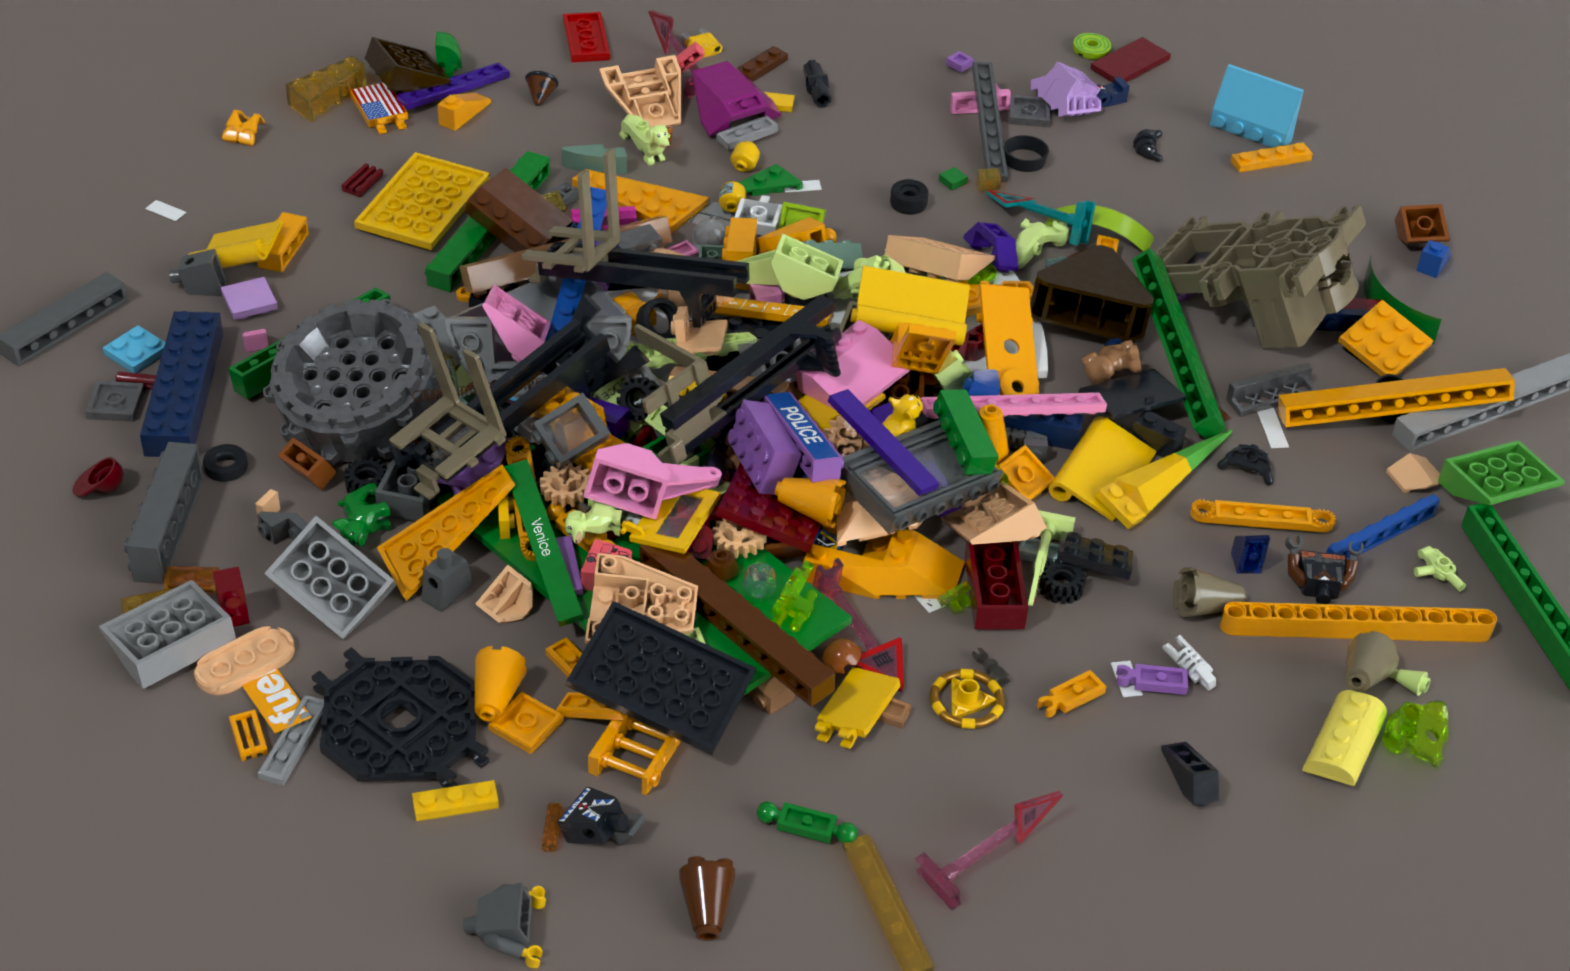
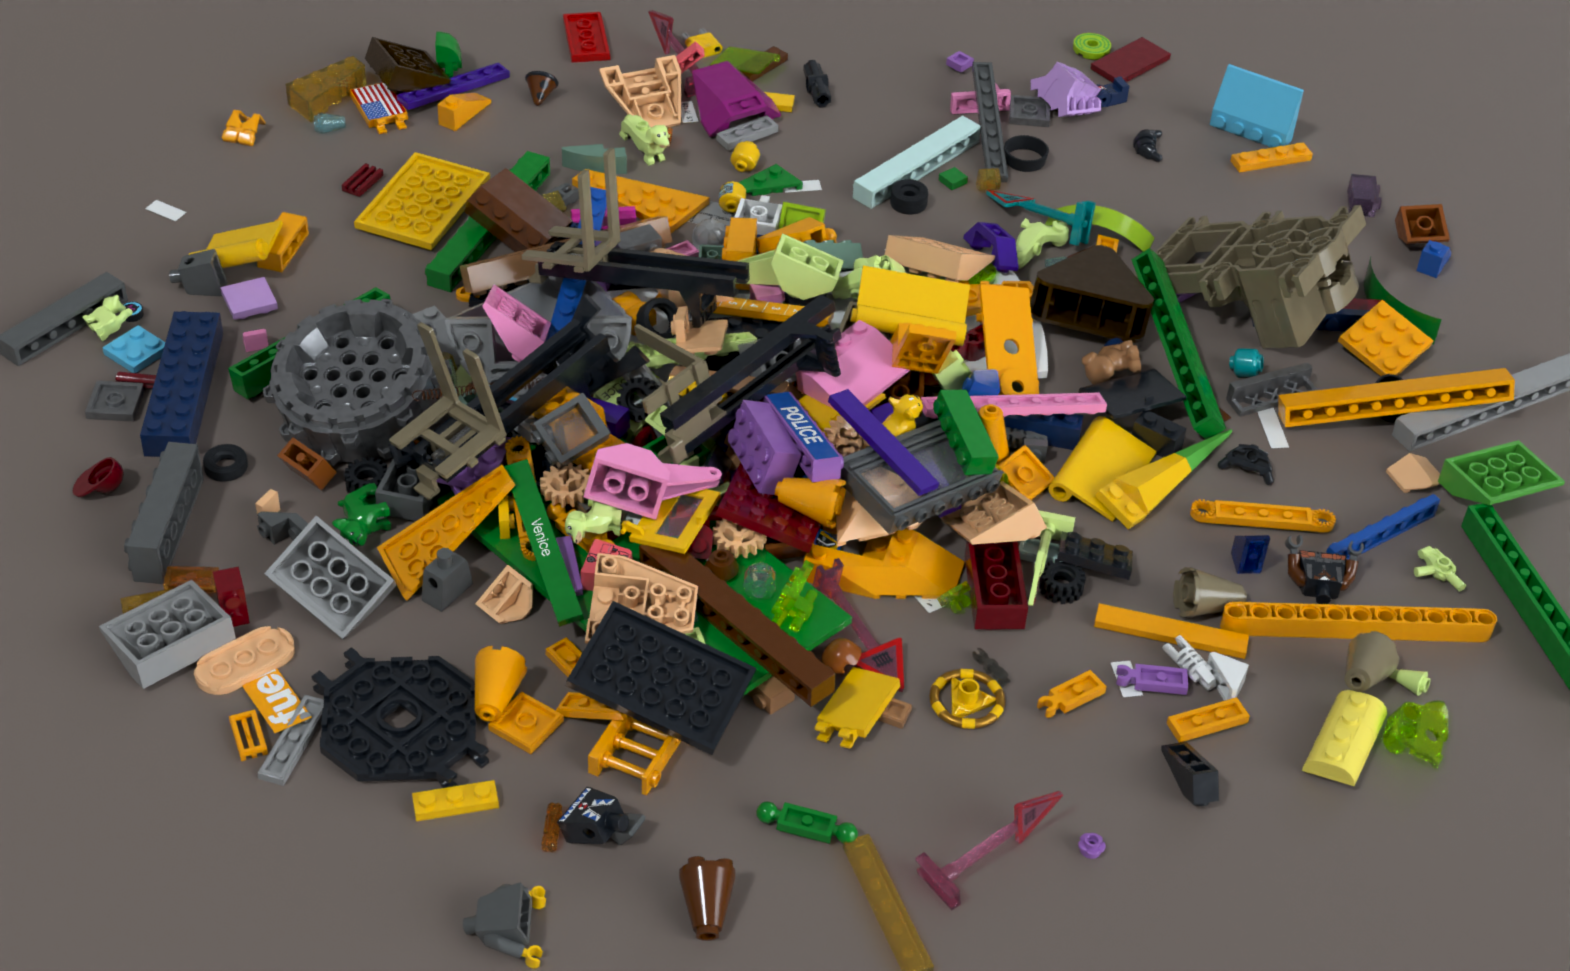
(103, 318): none -> yellowish green animal
(137, 310): none -> black tile
(328, 122): none -> clear light blue cone
(688, 112): none -> white sticker
(746, 59): none -> clear neon green piece
(917, 161): none -> light aqua brick
(1091, 850): none -> medium lavender plate
(1167, 630): none -> light orange tile
(1207, 719): none -> light orange plate
(1229, 674): none -> white slope
(1246, 362): none -> teal head
(1364, 192): none -> clear purple brick

